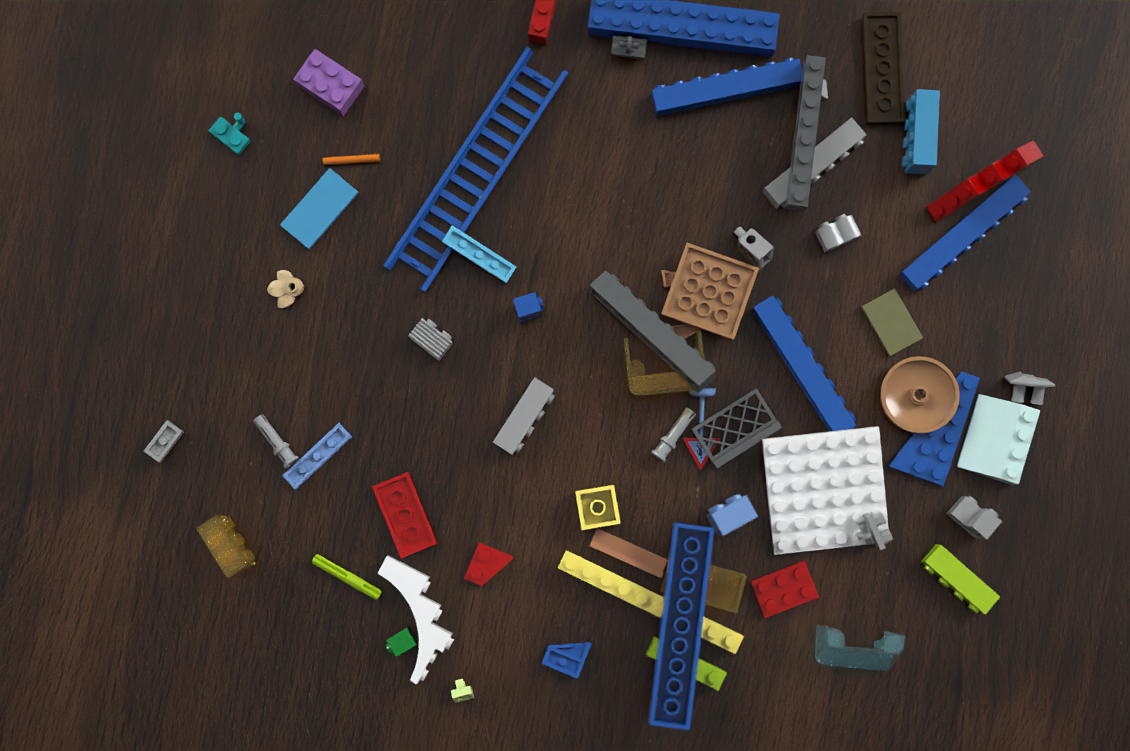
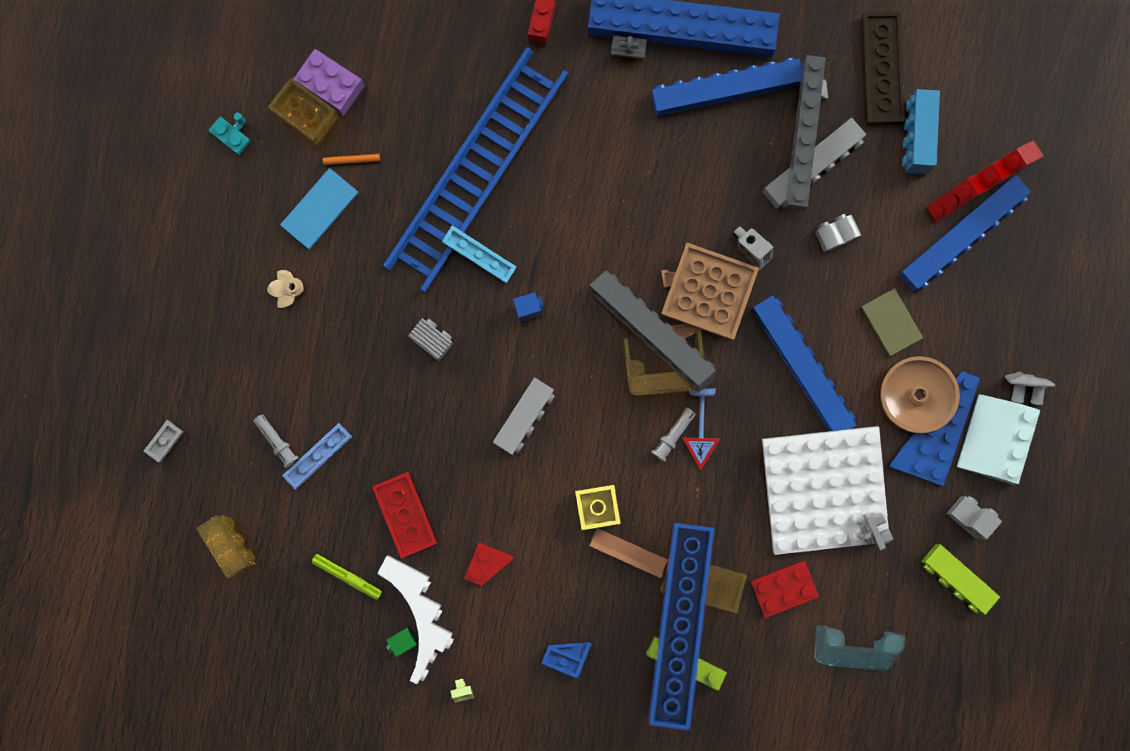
(303, 111): none -> clear yellow brick
(641, 597): light yellow brick -> none
(731, 515): medium blue brick -> none
(745, 442): dark grey fence -> none

